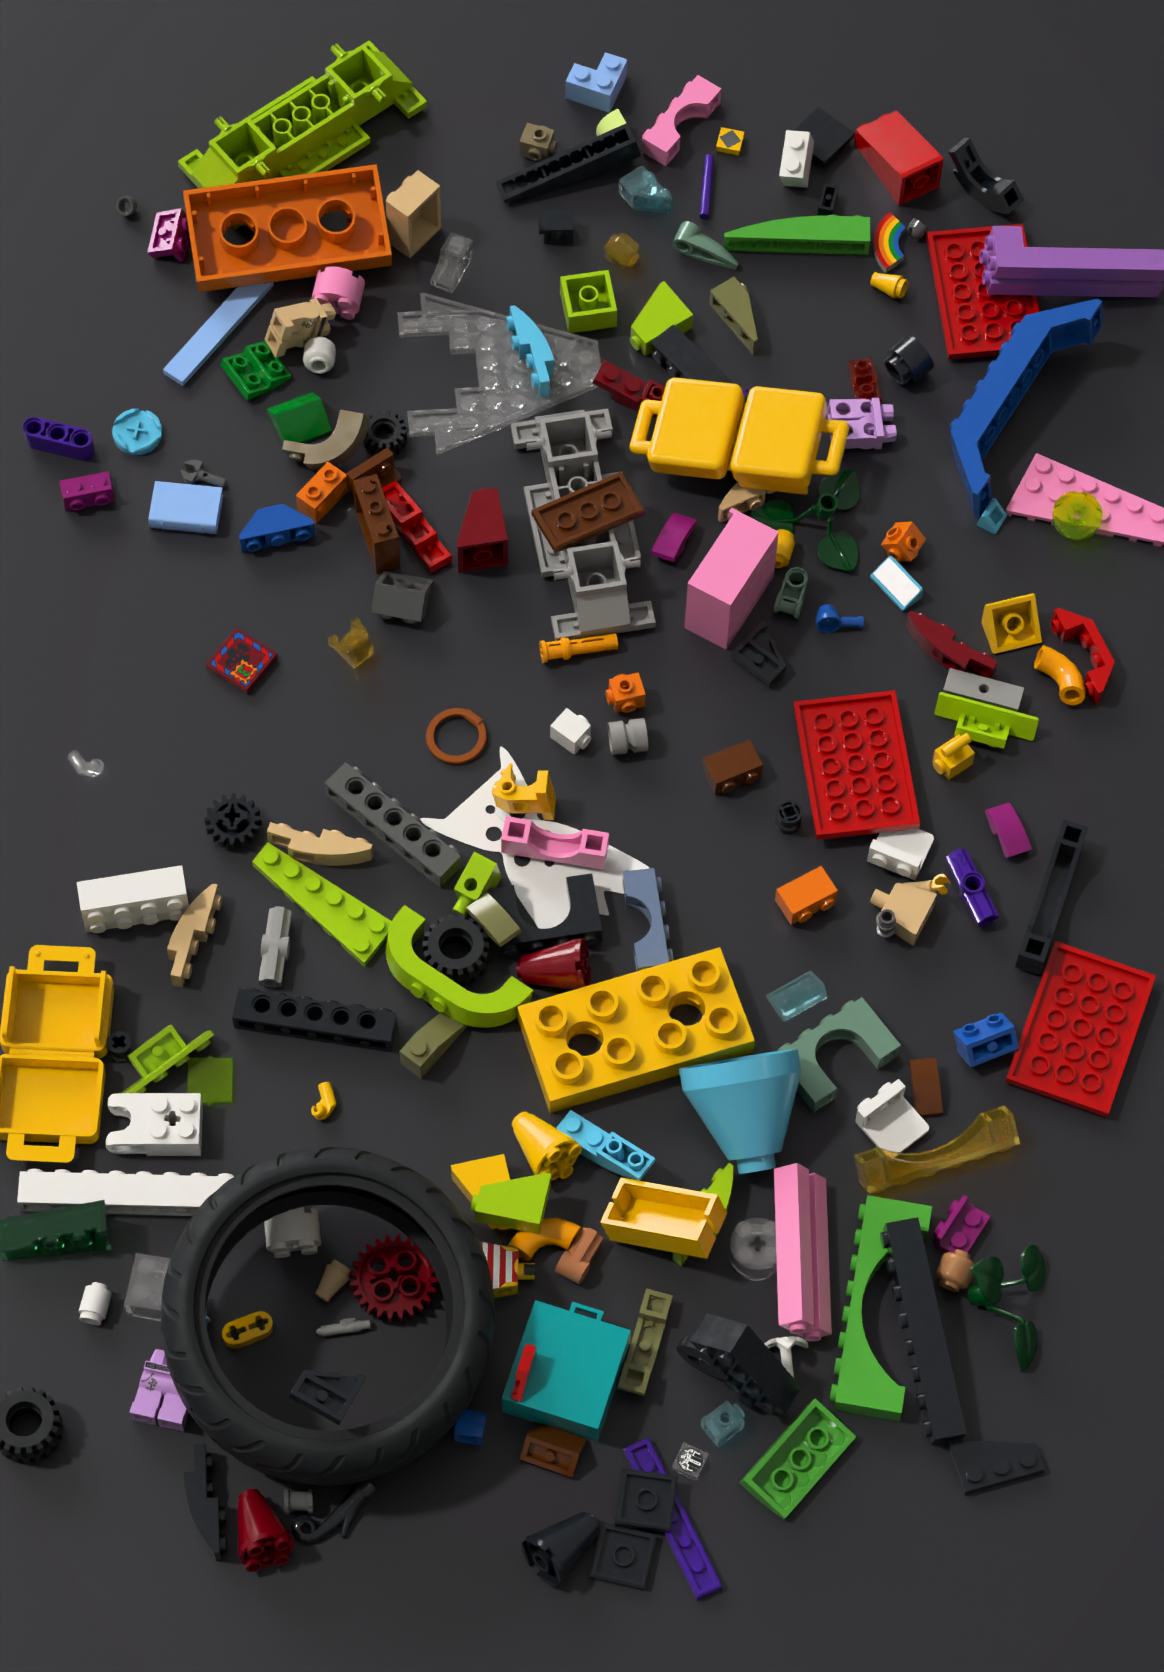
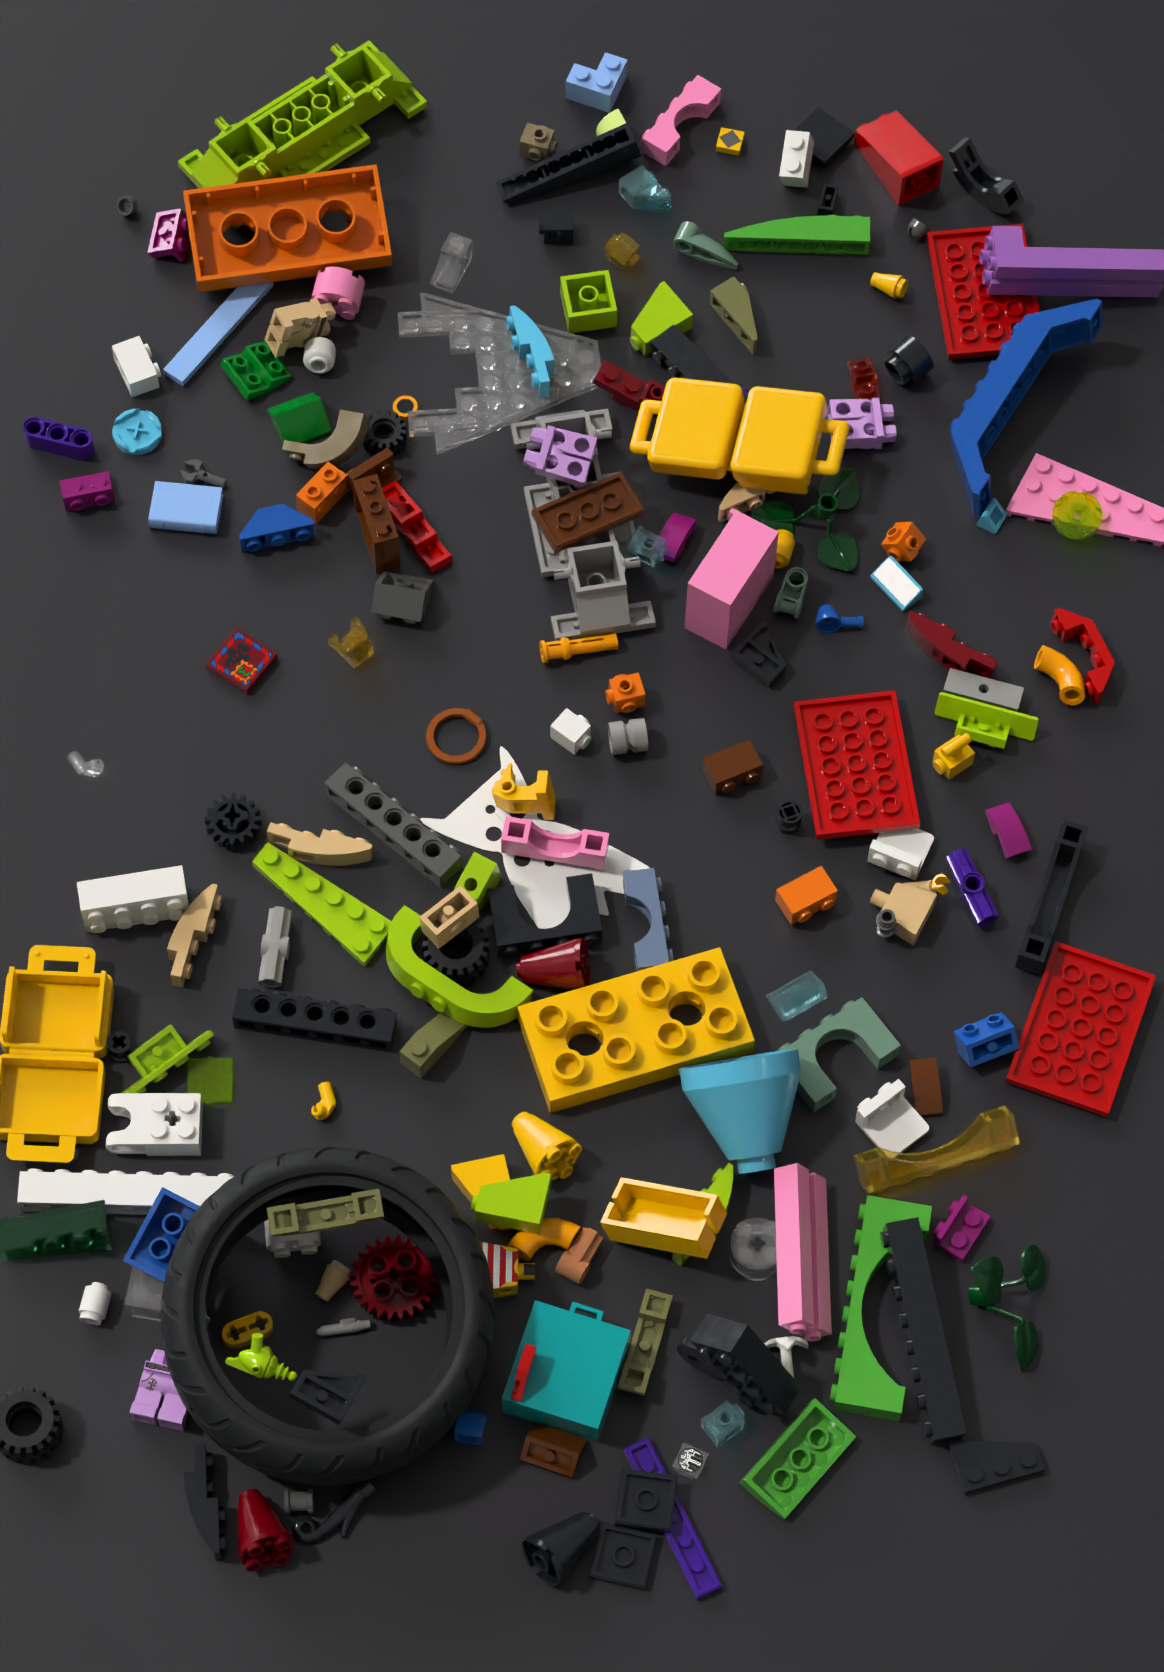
(136, 366): none -> white brick
(160, 1233): none -> blue slope
(260, 1362): none -> lime piece
(325, 1214): none -> olive slope
(404, 404): none -> tile
(413, 213): tan piece -> none
(449, 917): none -> tan brick
(483, 533): dark red slope -> none
(494, 919): olive slope -> none
(562, 456): none -> lavender hips
(607, 1149): medium azure slope -> none
(647, 555): none -> clear light blue brick
(706, 186): dark purple bar -> none
(886, 242): tile -> none
(955, 1270): medium nougat head -> none
(1012, 623): yellow slope -> none

